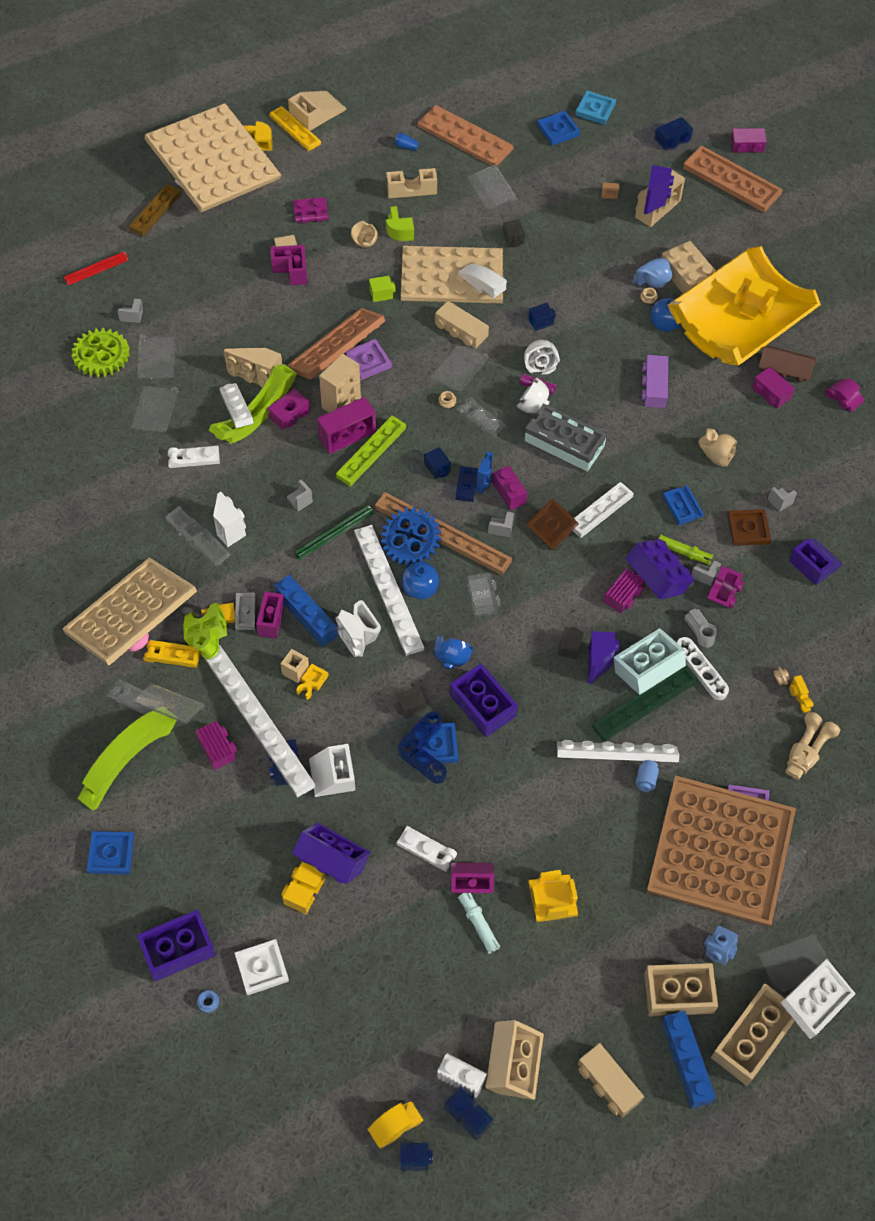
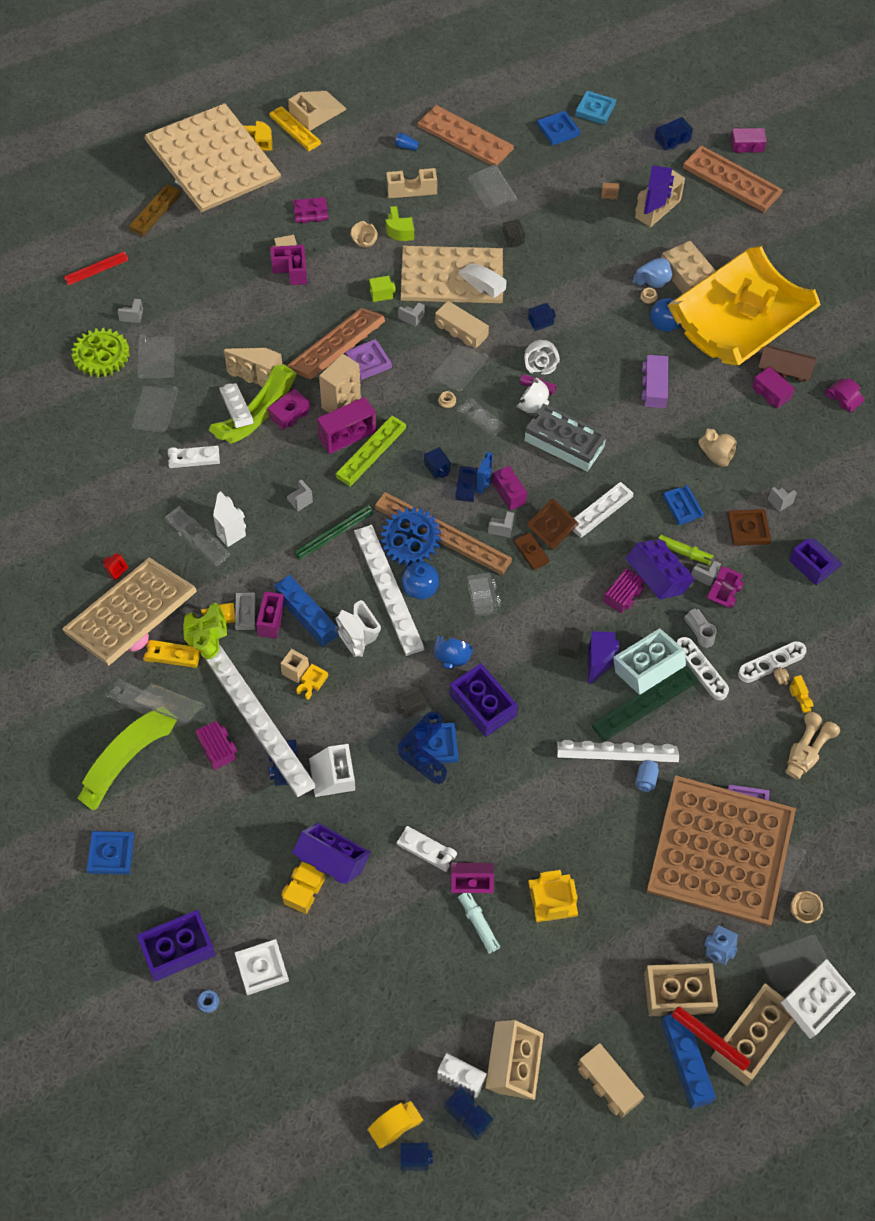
(115, 565): none -> red tile
(410, 315): none -> light grey panel
(531, 551): none -> reddish brown plate
(711, 1038): none -> red axle
(772, 662): none -> white beam
(808, 902): none -> tan hair

